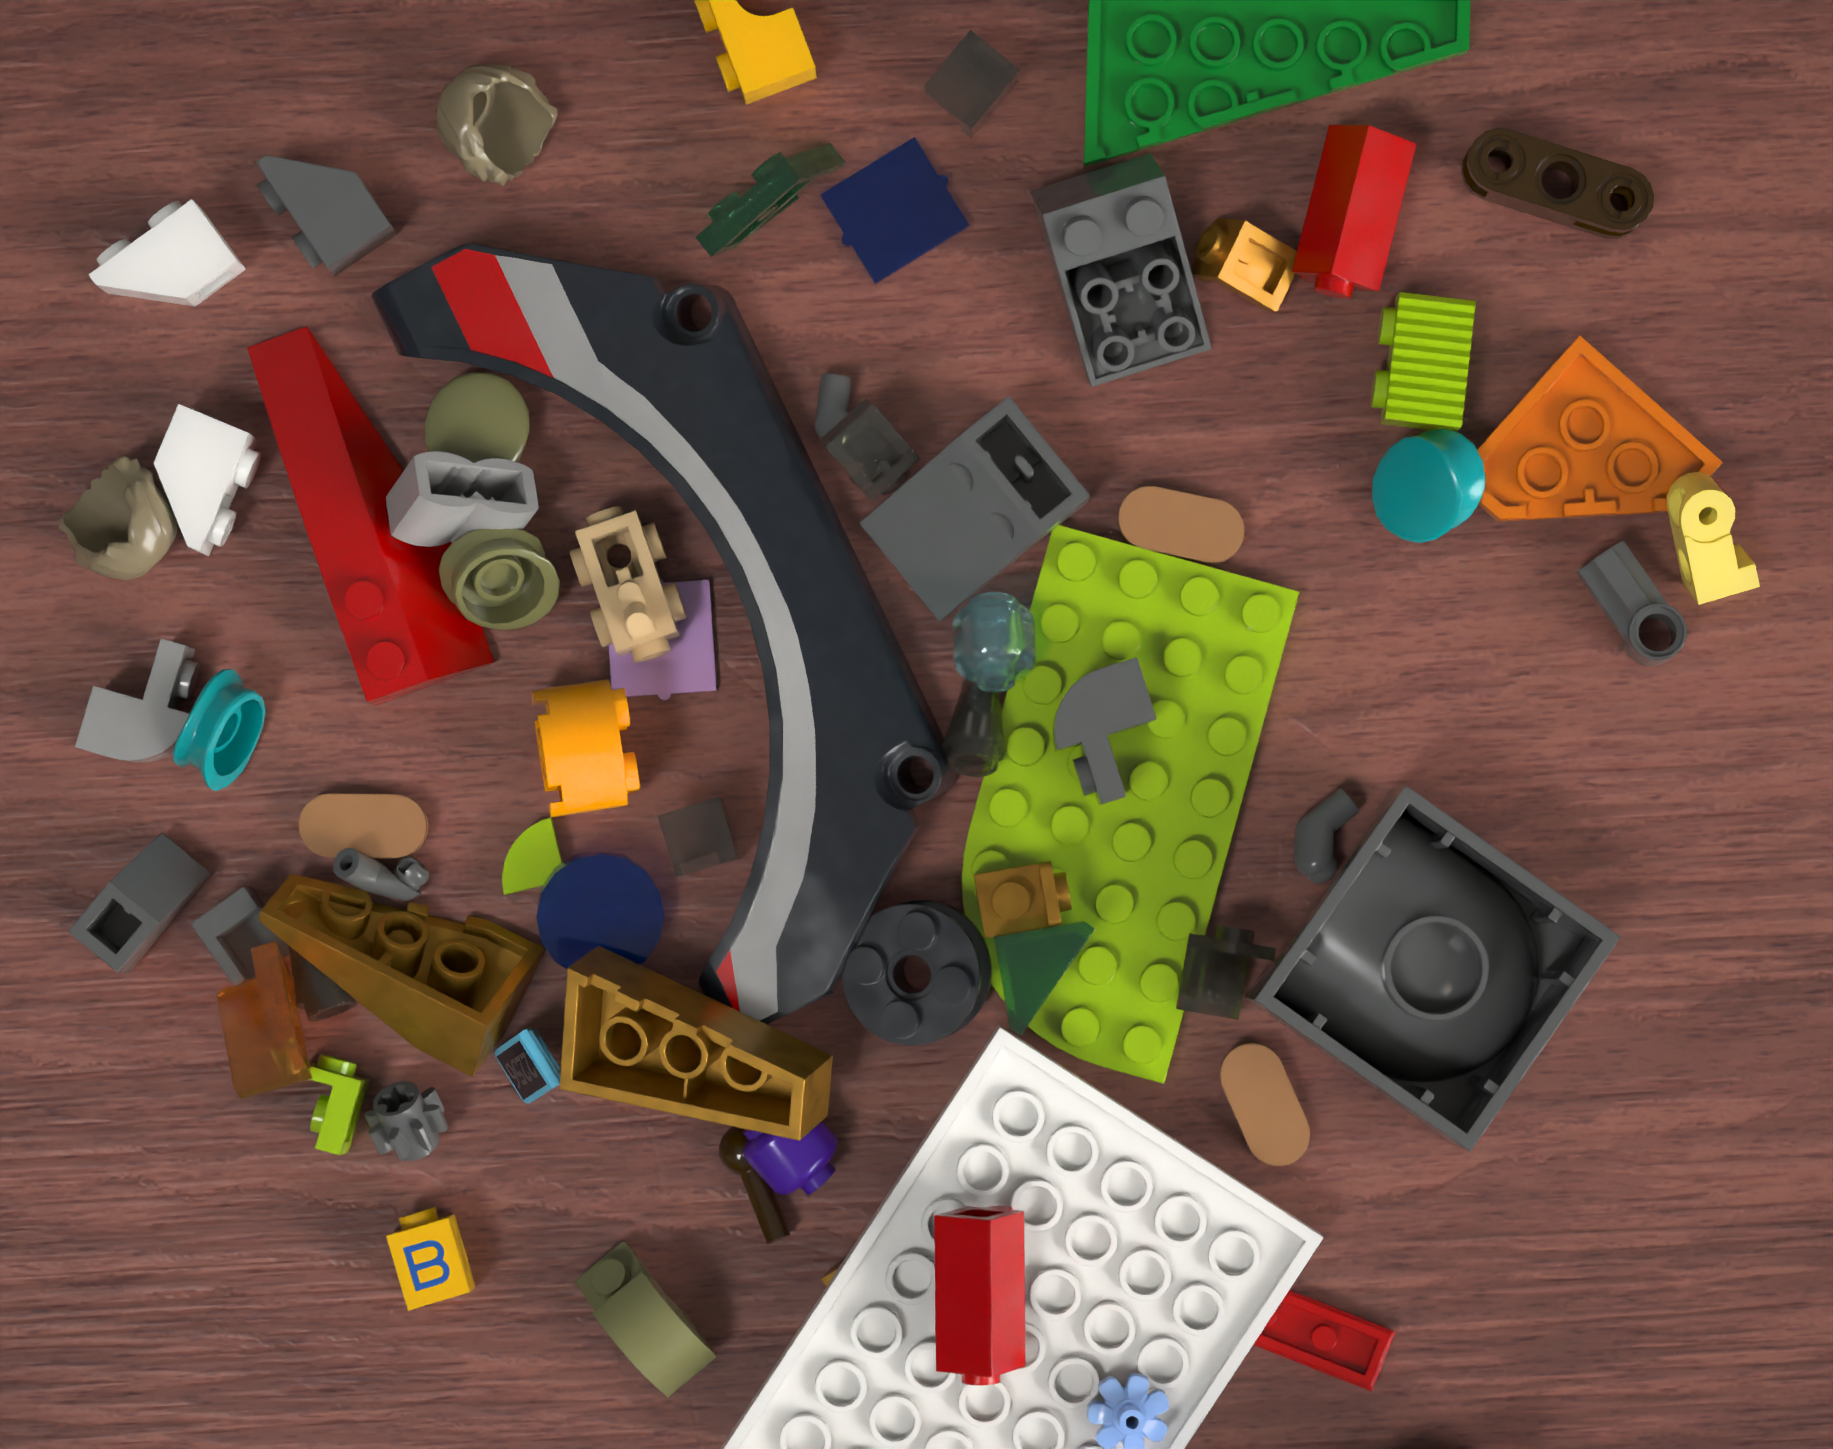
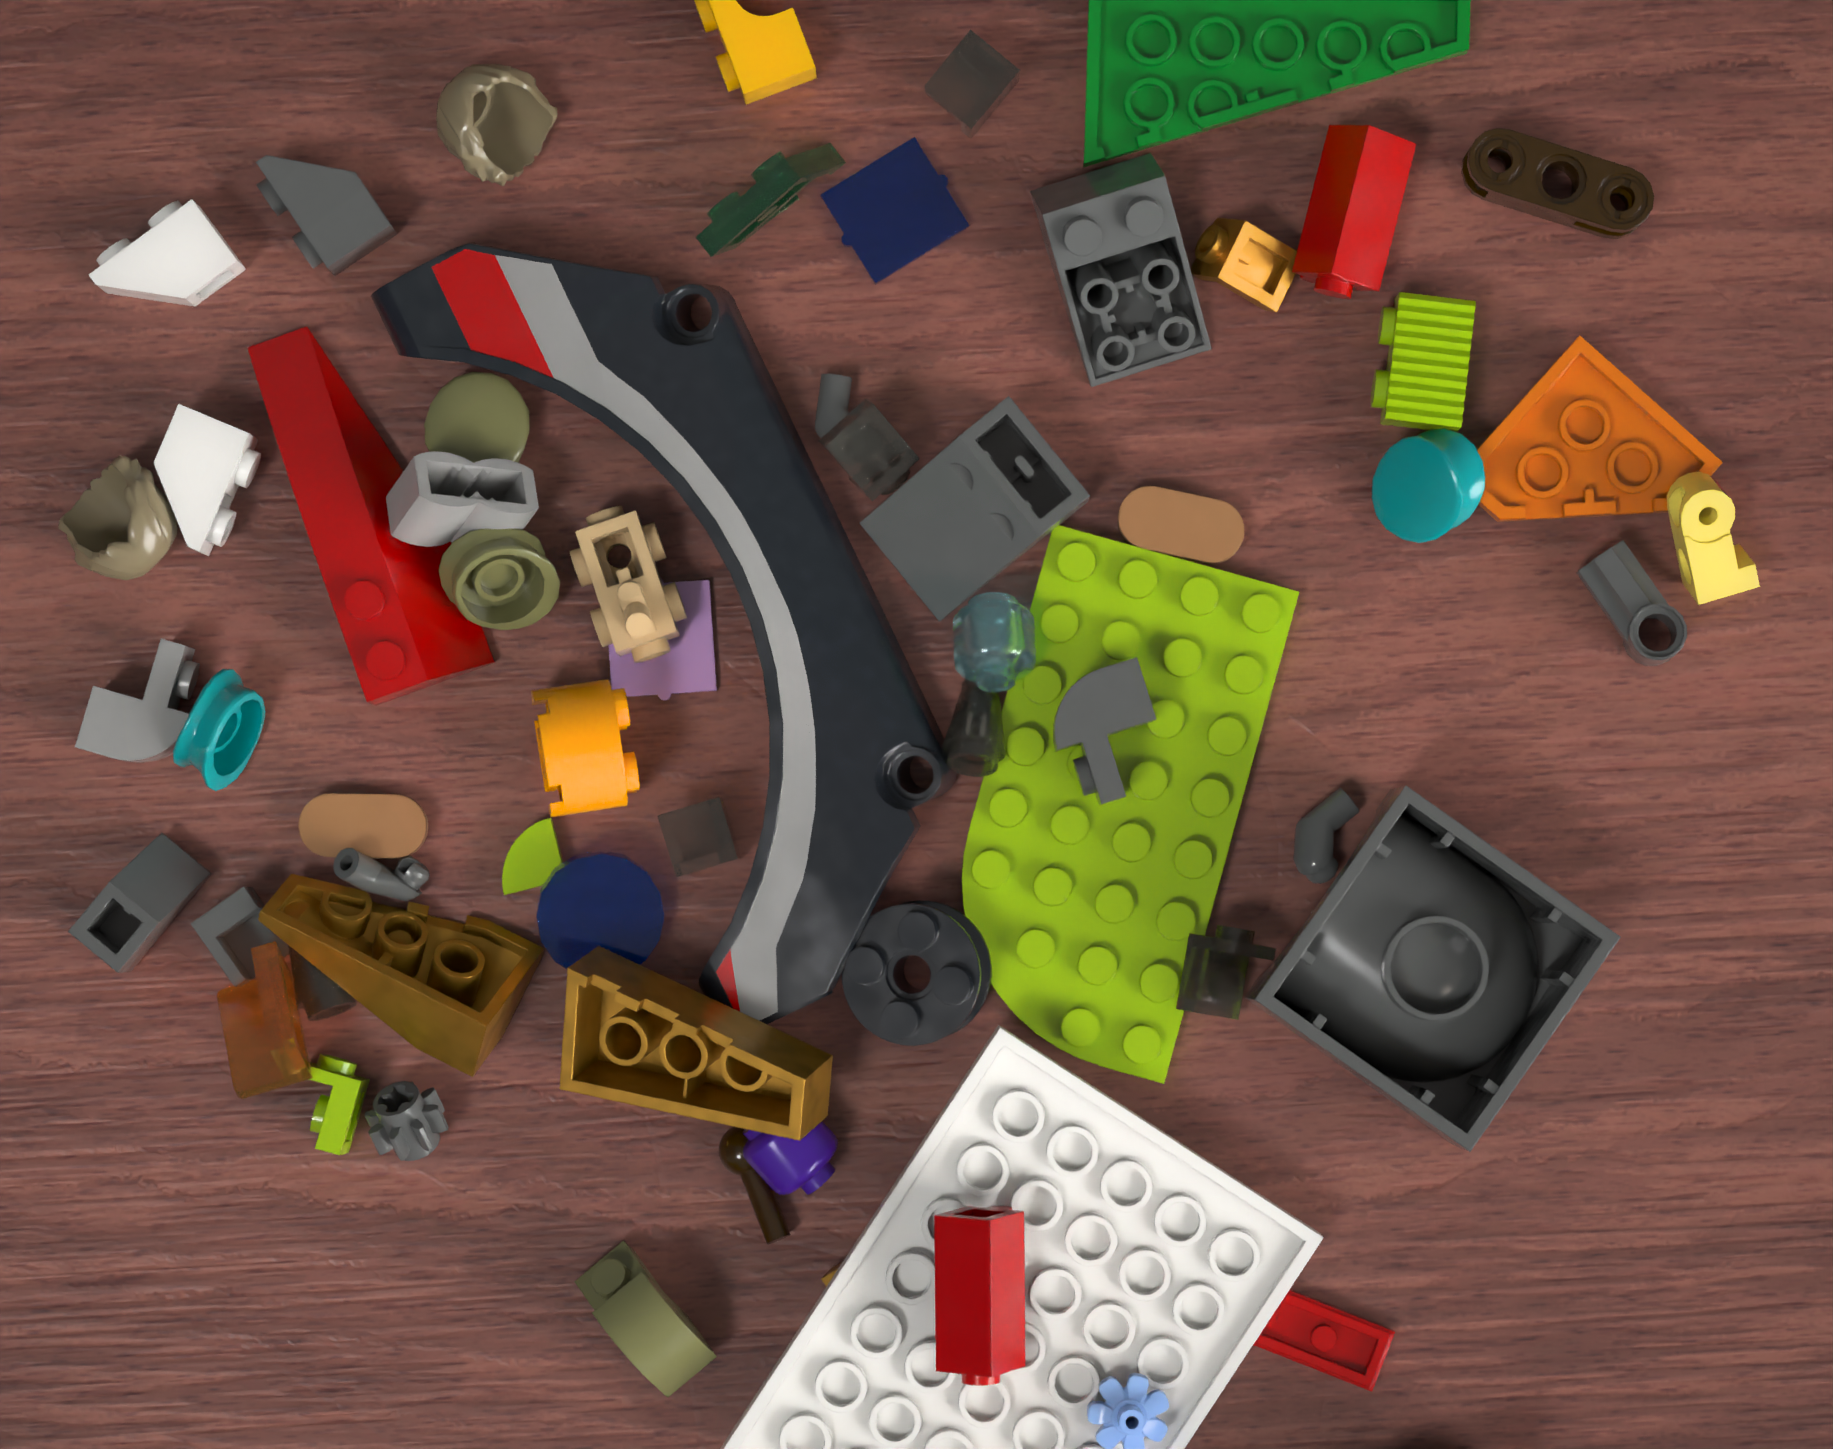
(430, 1258): yellow brick -> none
(529, 1065): slope -> none
(1021, 899): pearl gold bracket -> none
(1033, 965): clear green slope -> none
(1264, 1104): medium nougat tile -> none

